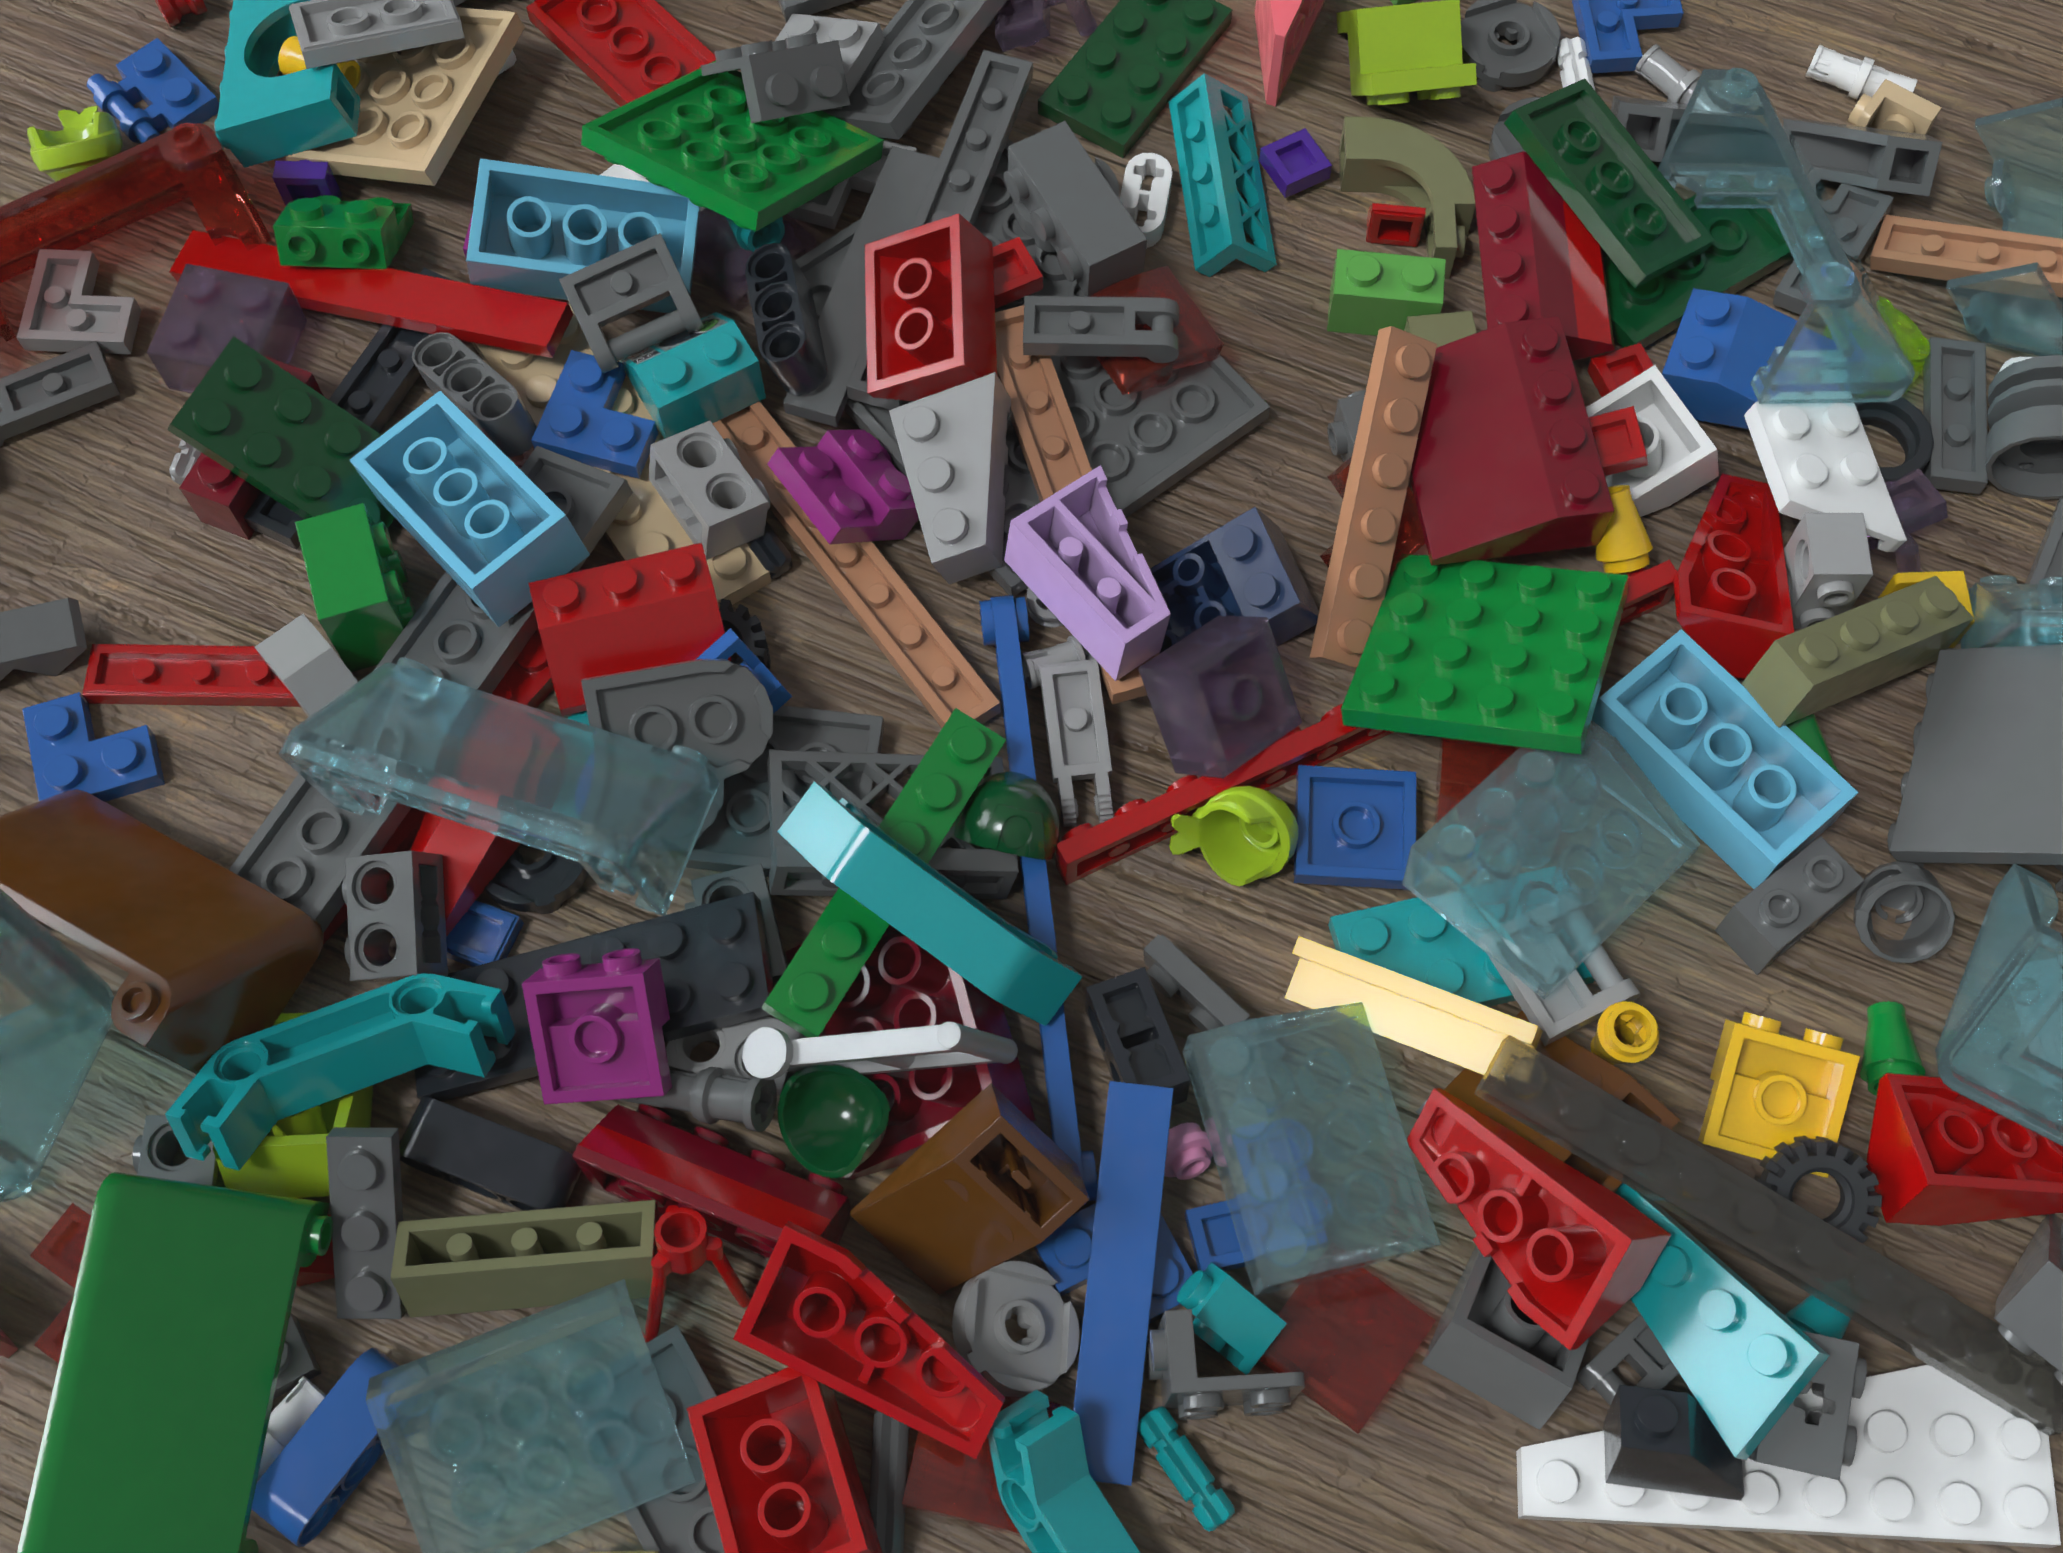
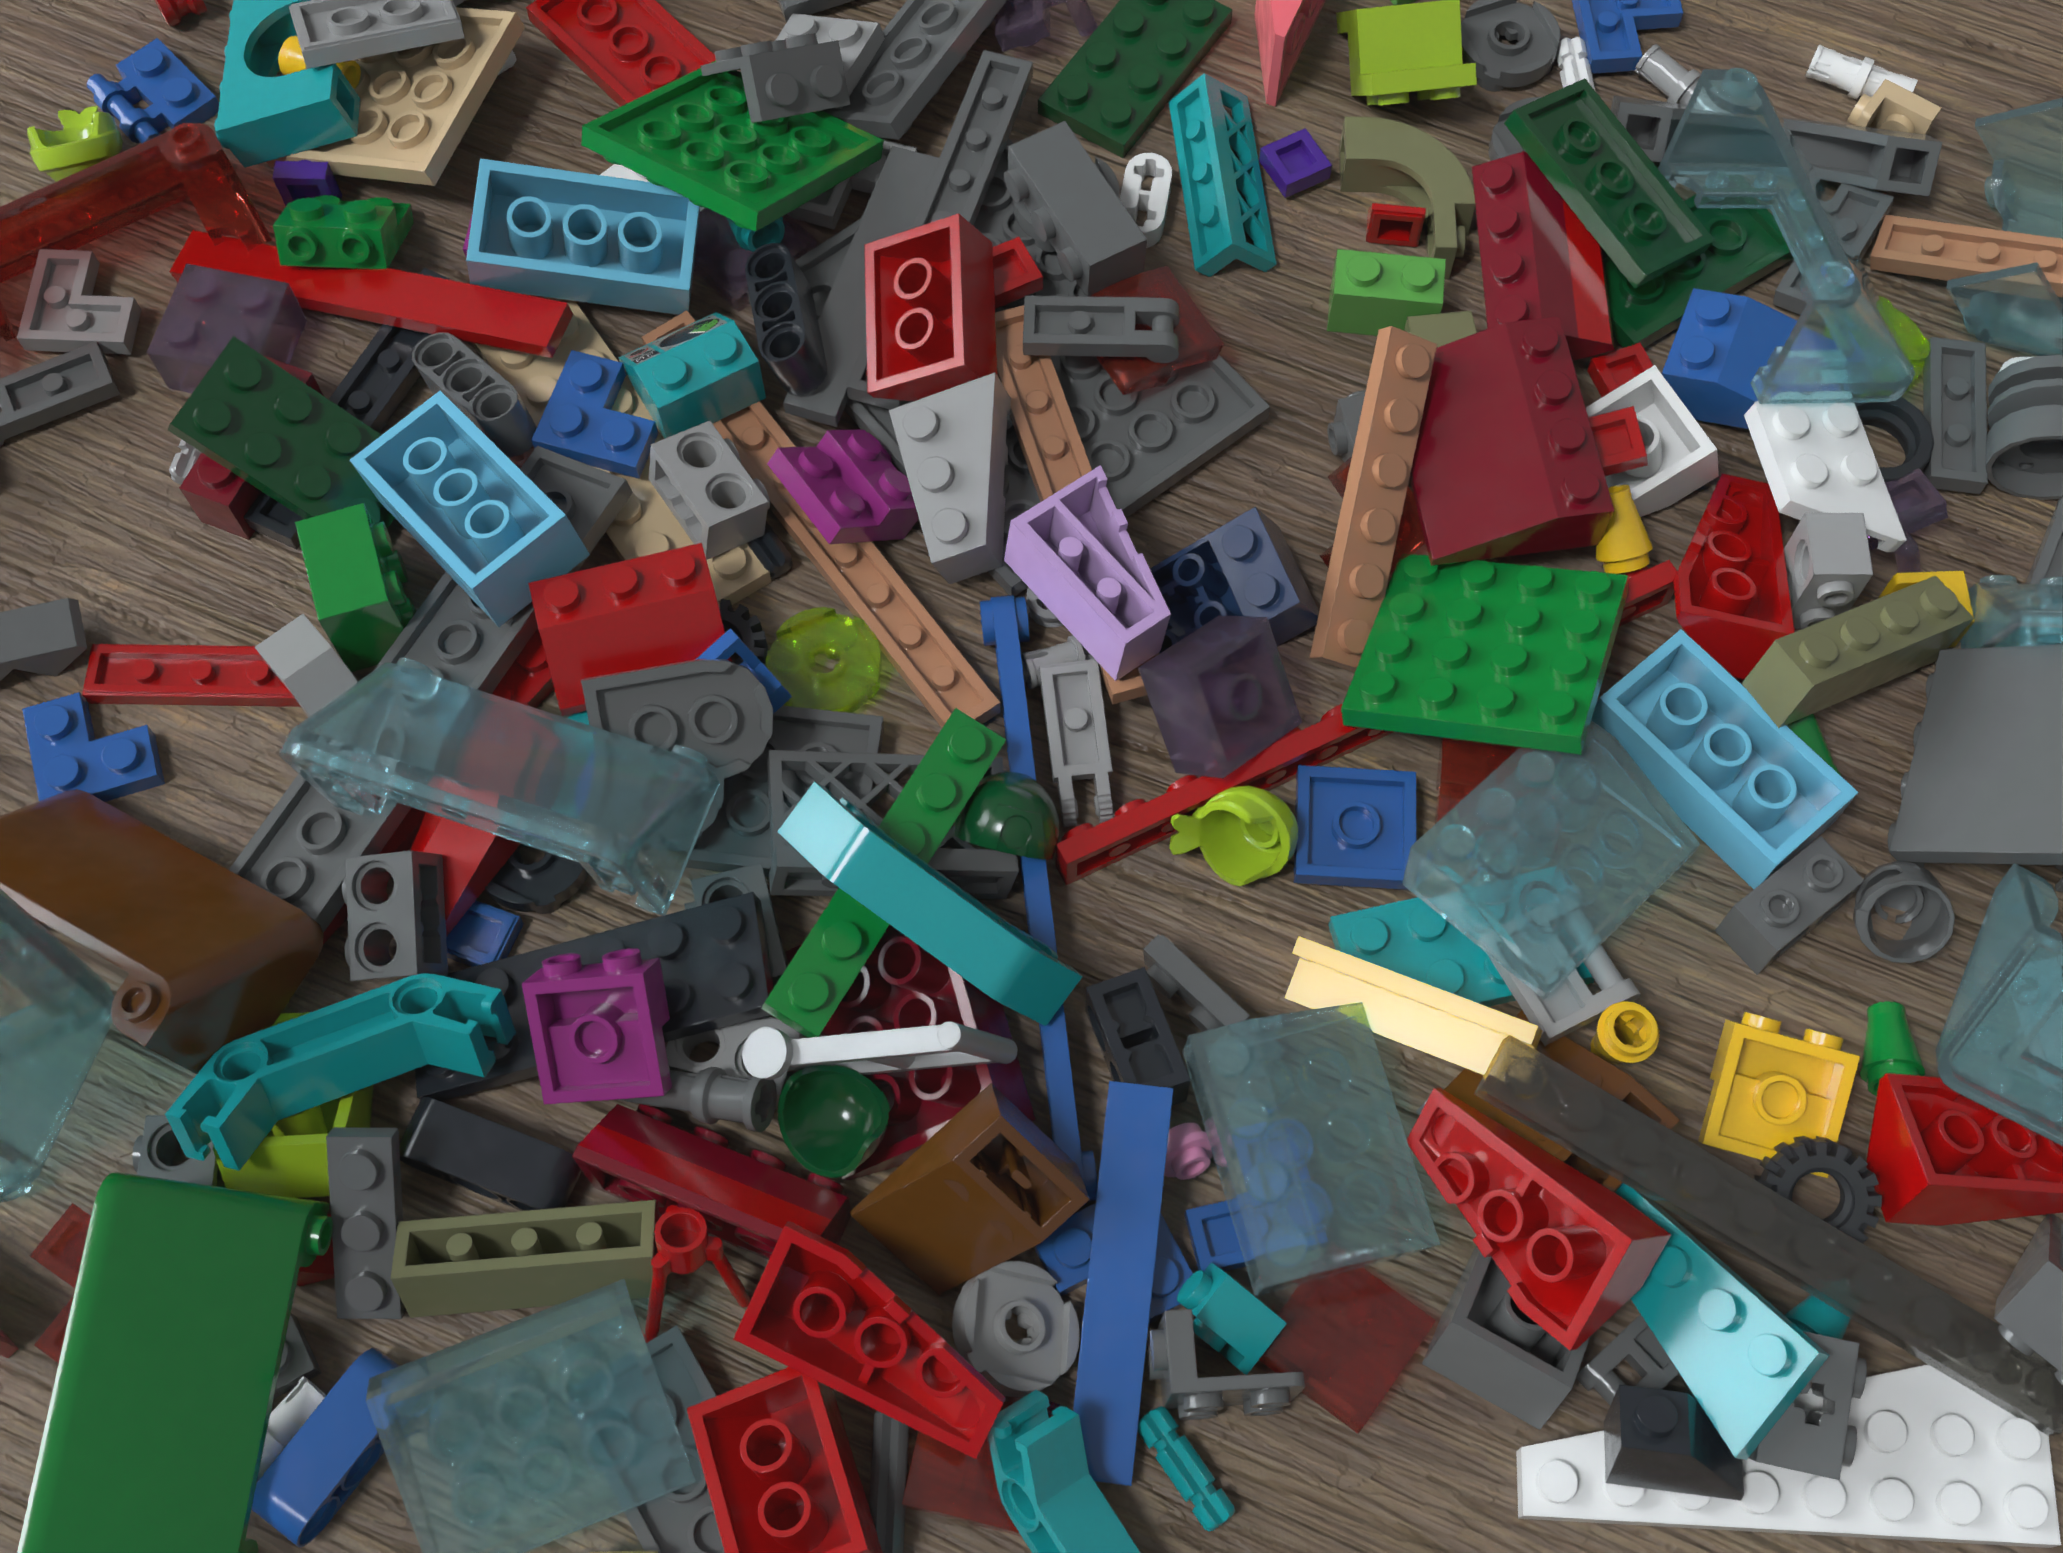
(623, 286): dark grey plate -> none
(837, 636): none -> clear neon green plate

